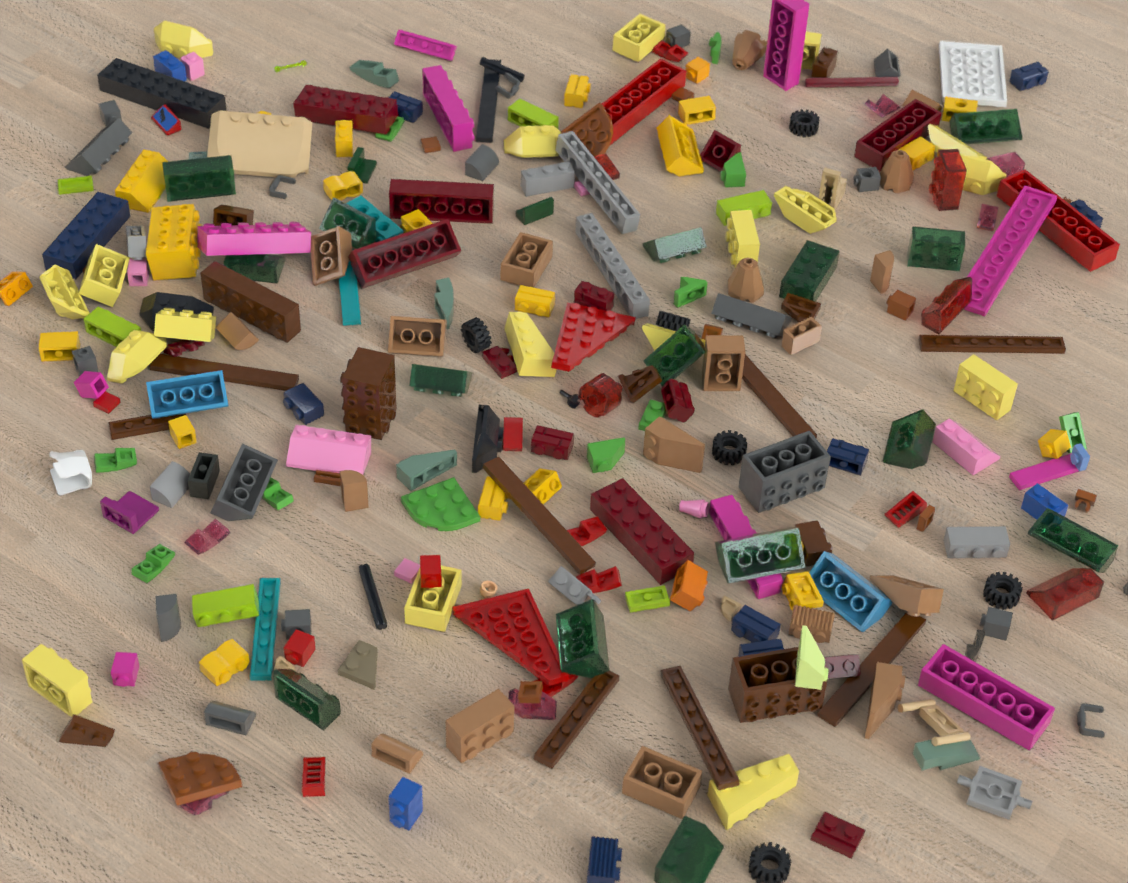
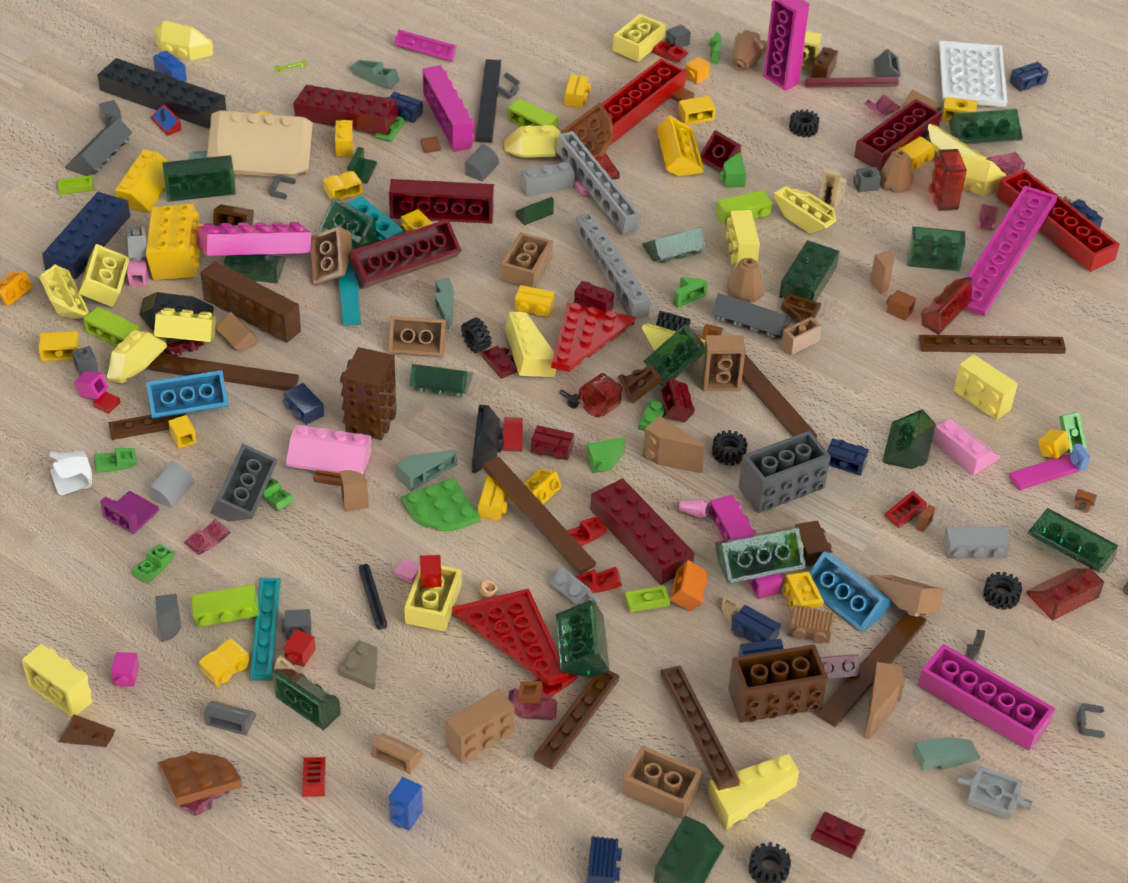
(193, 65): bright pink brick -> none
(203, 475): pearl dark grey brick -> none
(501, 69): black axle -> none
(810, 663): yellowish green slope -> none
(935, 717): tan plate -> none
(996, 623): dark grey brick -> none
(1039, 499): blue brick -> none

